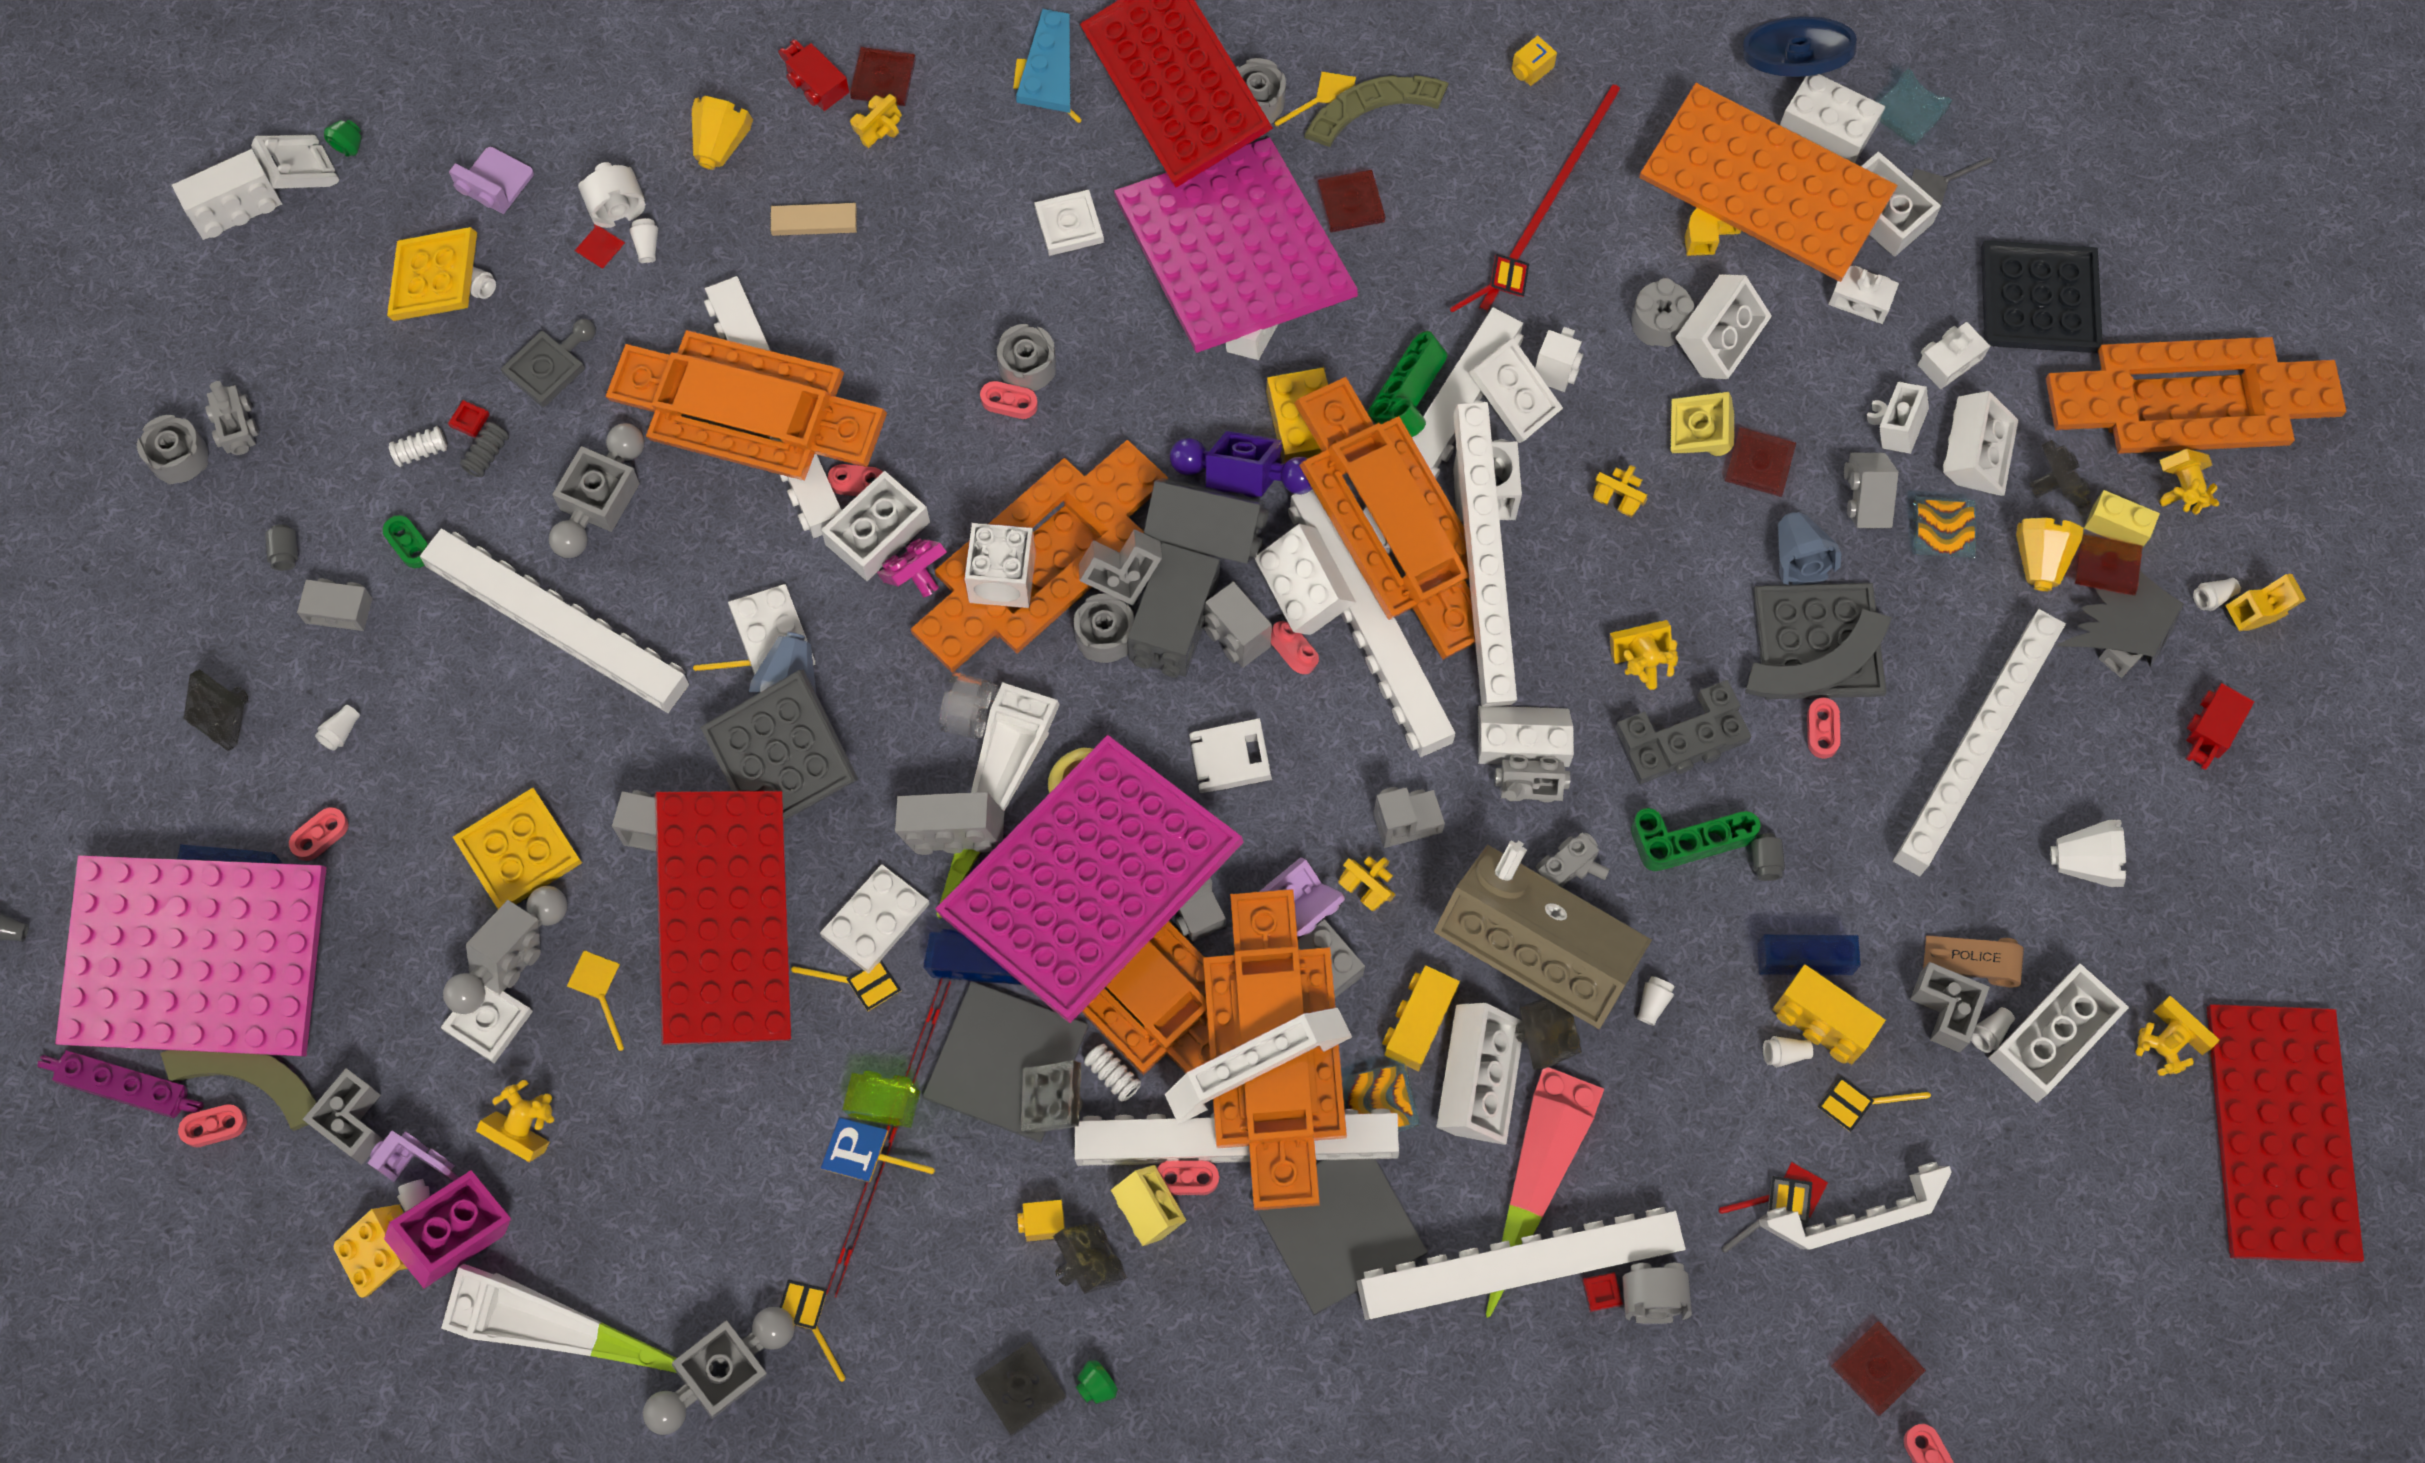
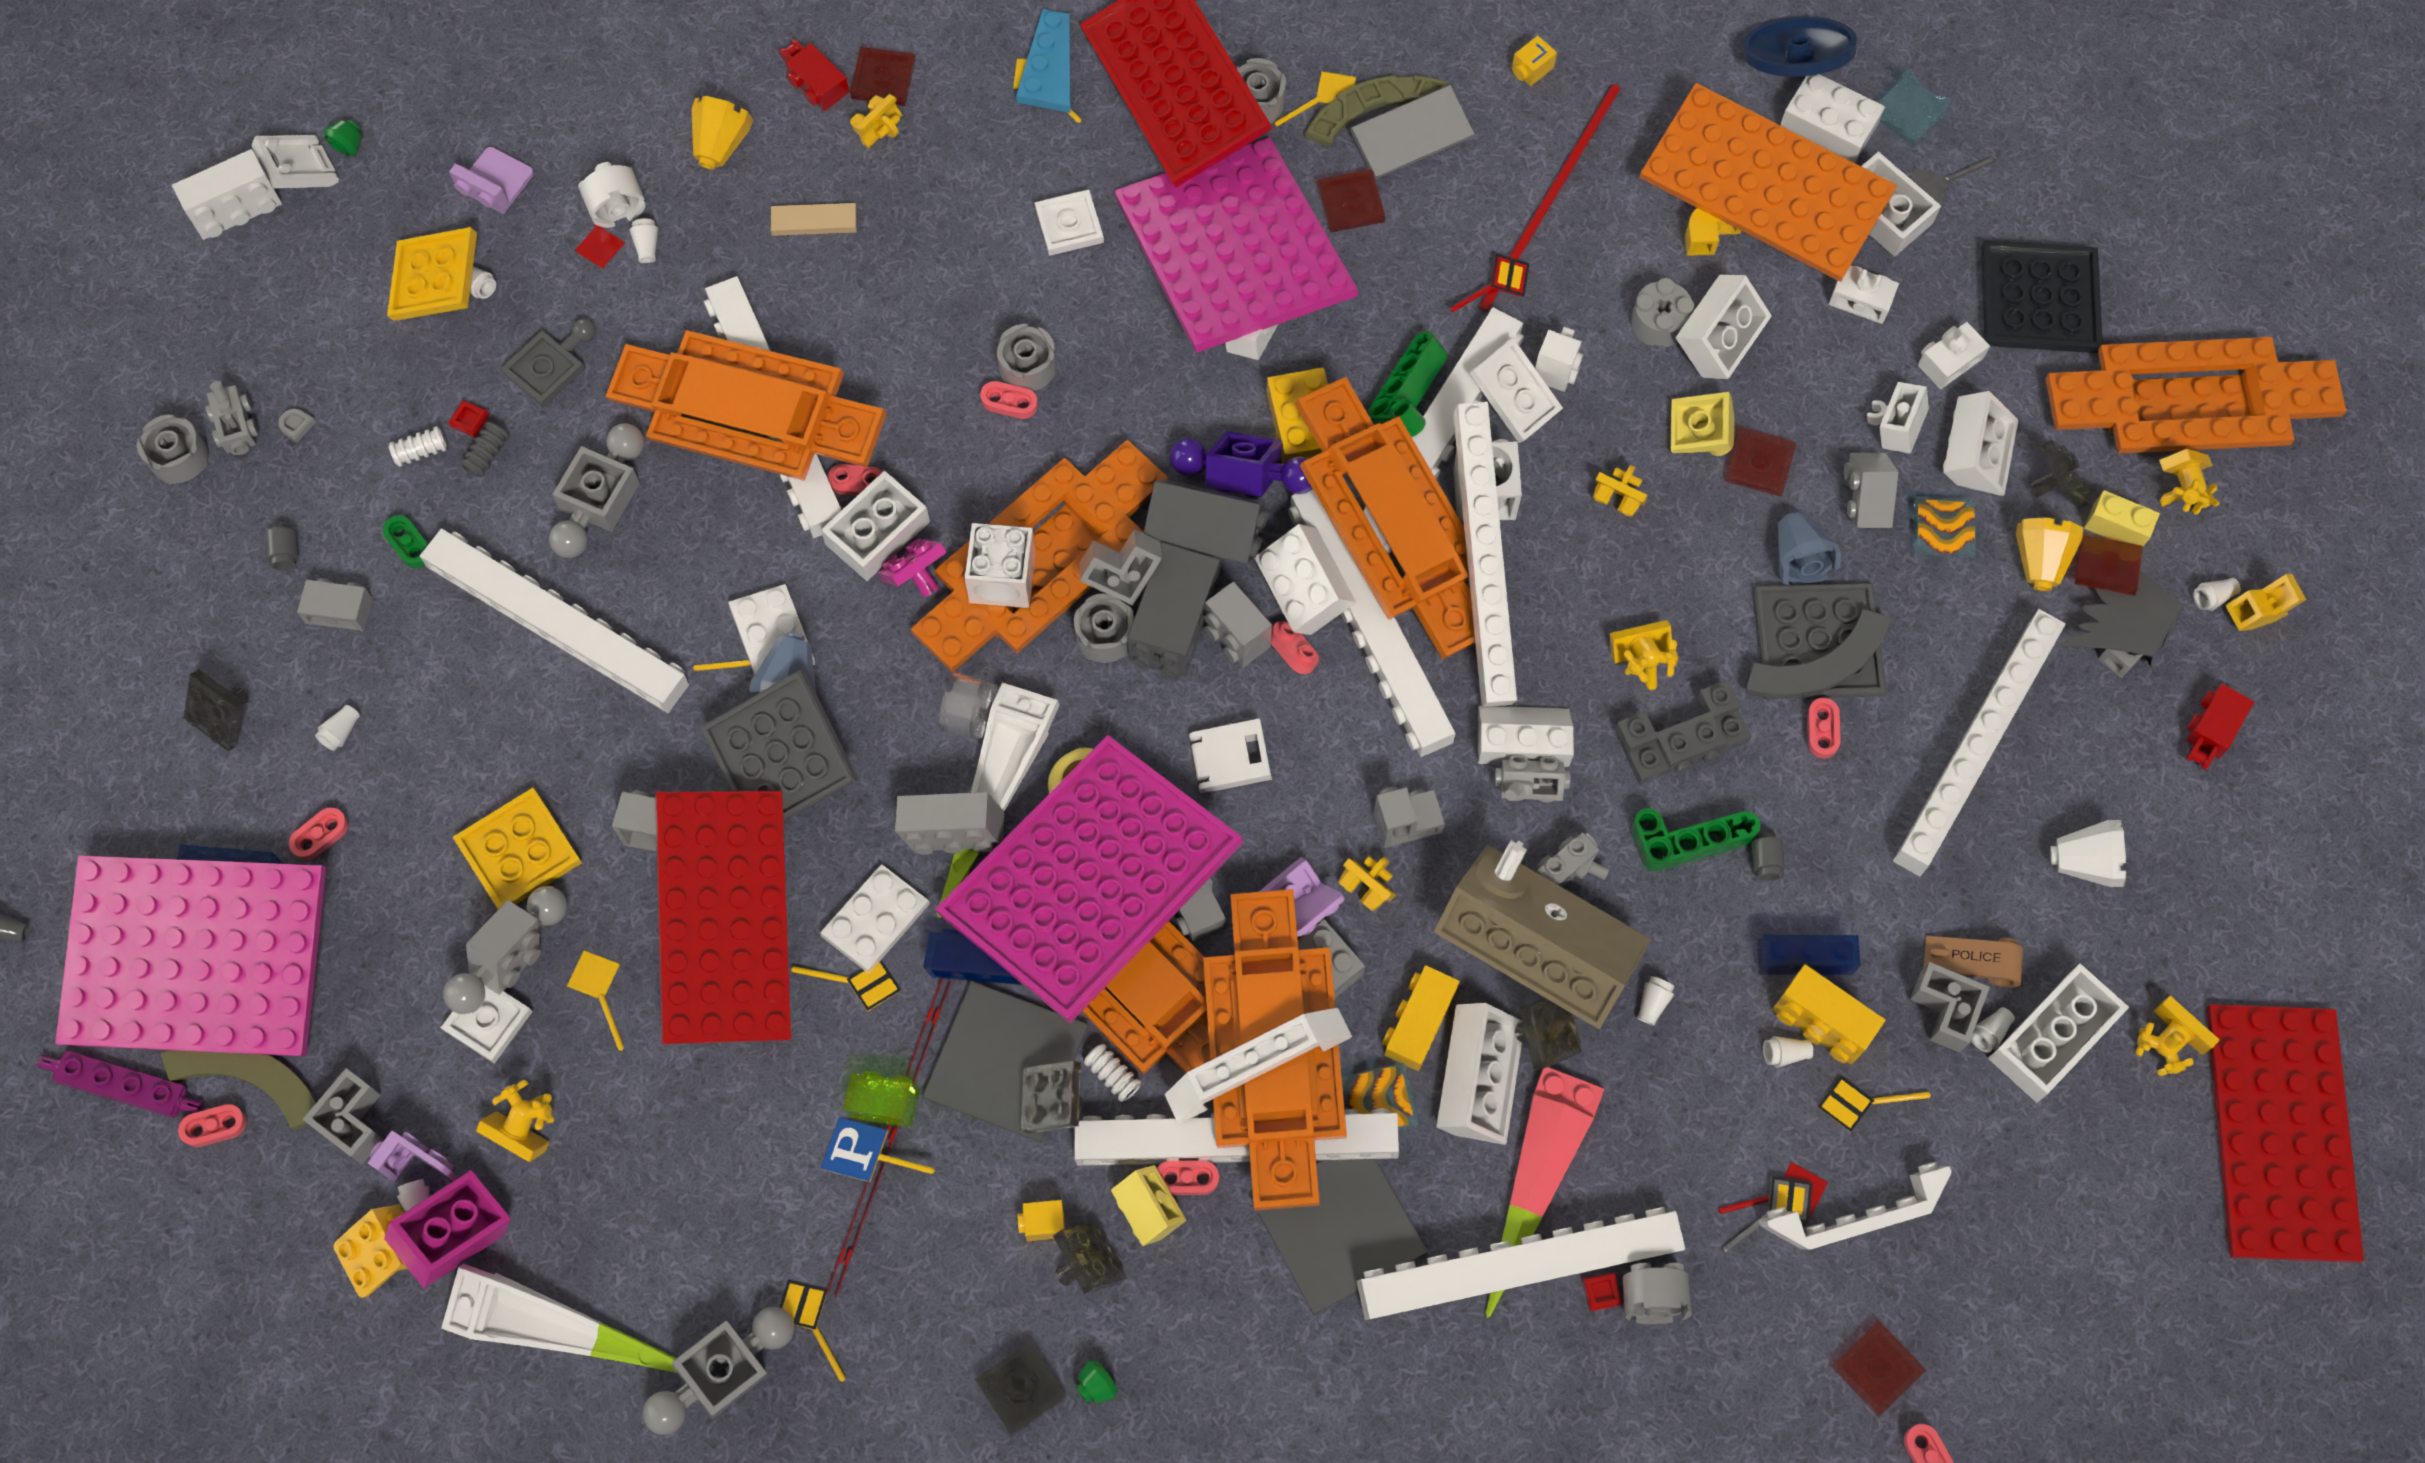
(295, 424): none -> light grey tile
(1412, 132): none -> light grey tile

